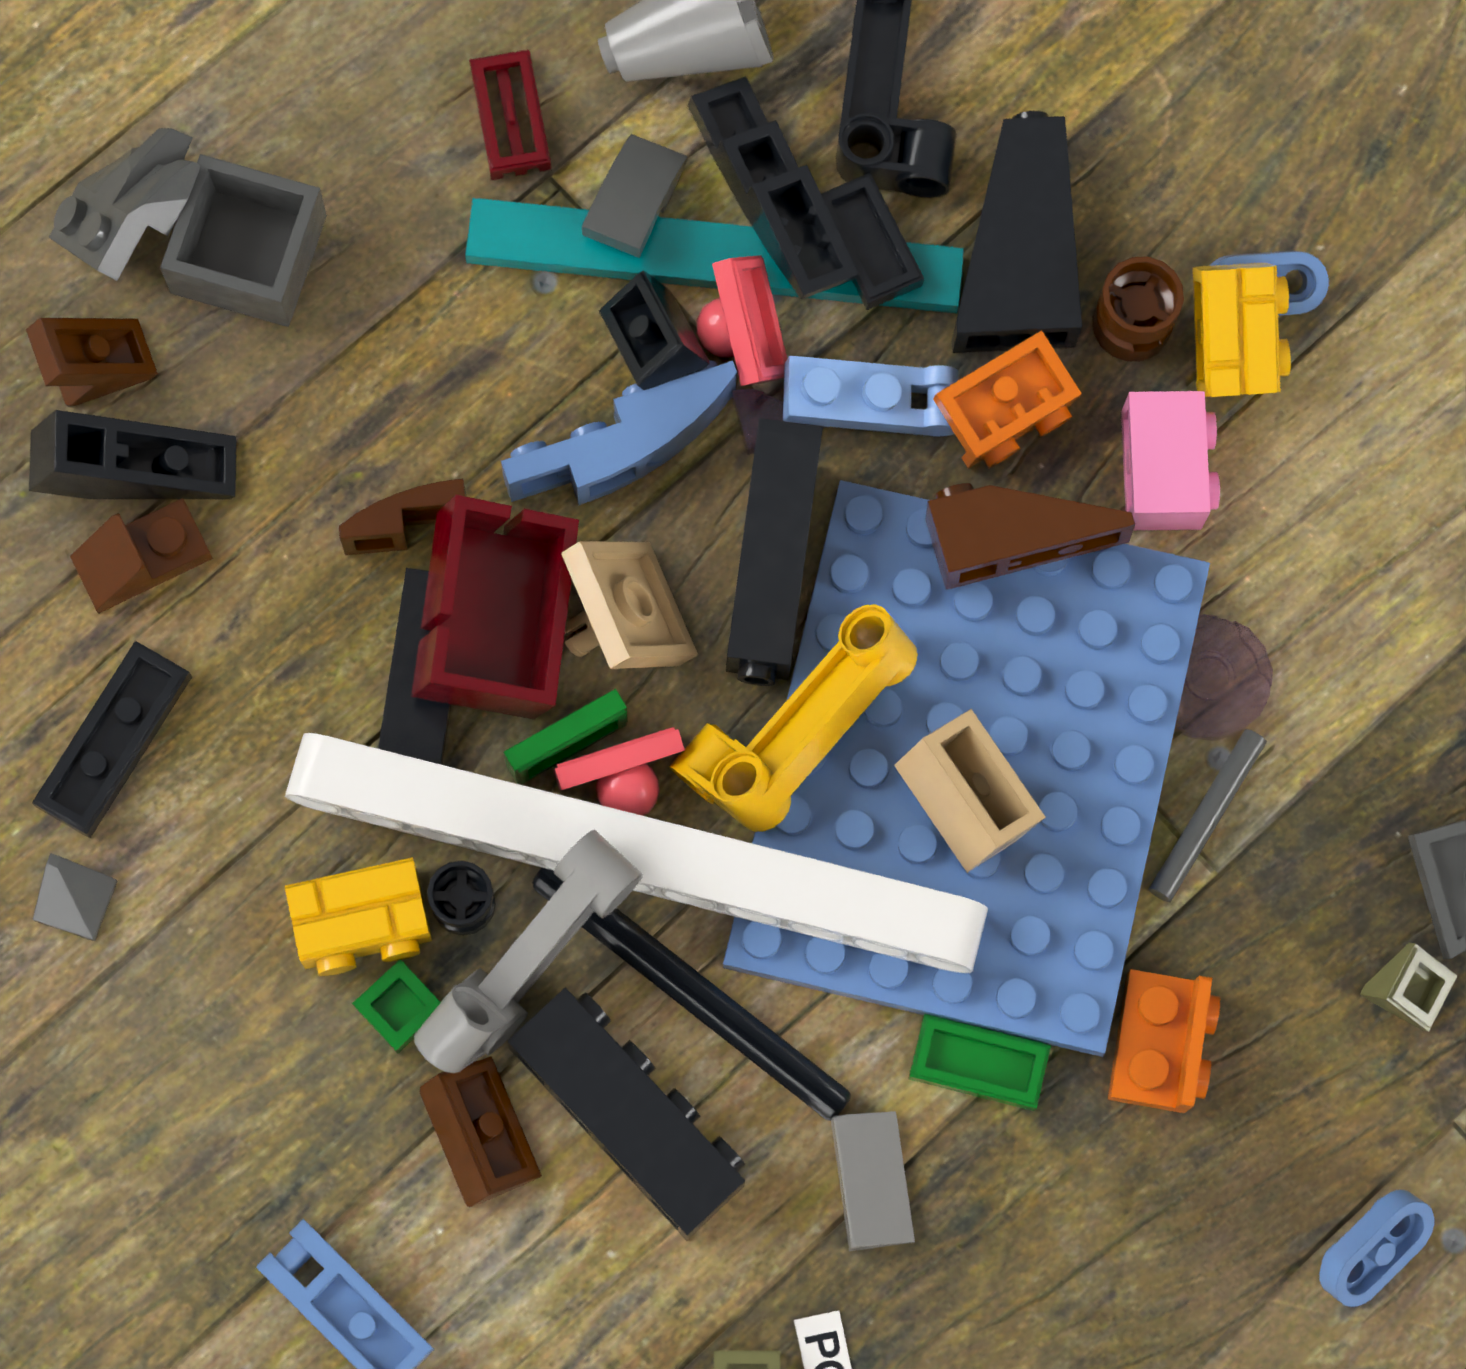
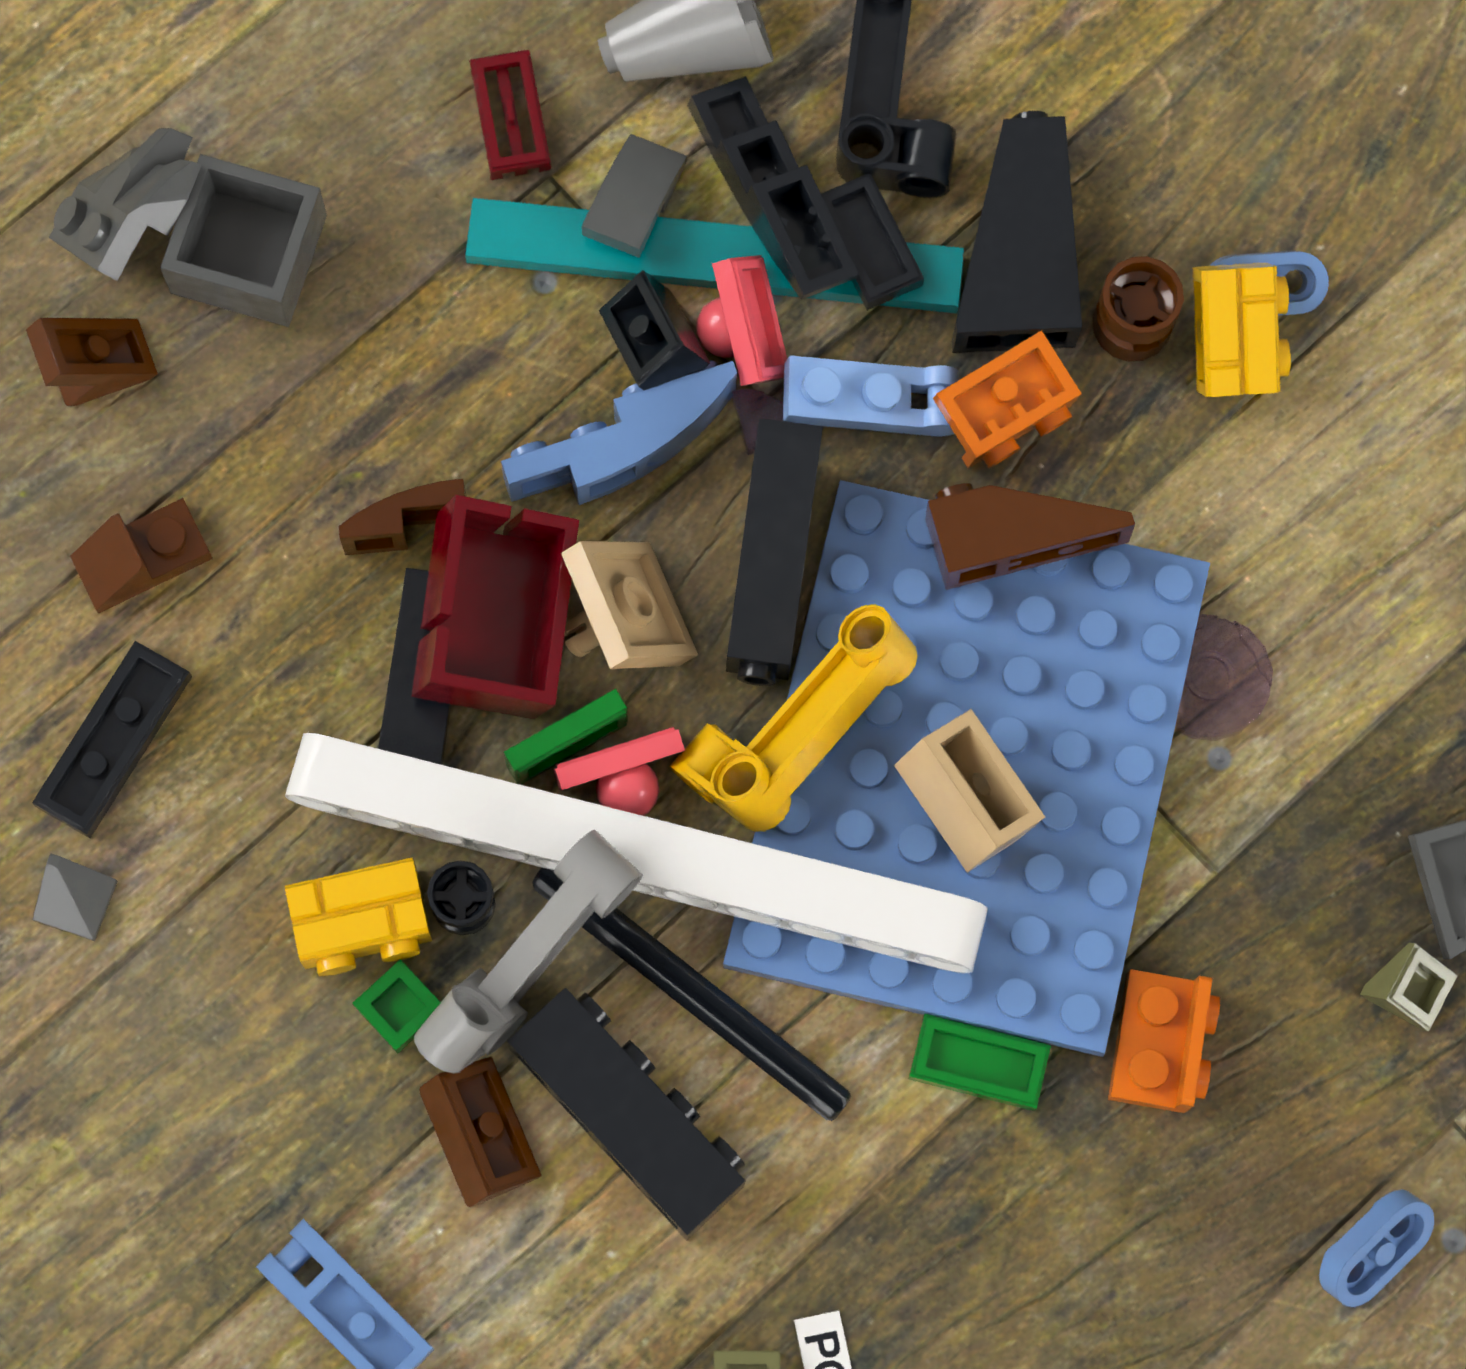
(129, 459): black slope -> none
(872, 1180): light grey slope -> none
(1167, 460): bright pink brick -> none
(1207, 815): dark grey bar -> none

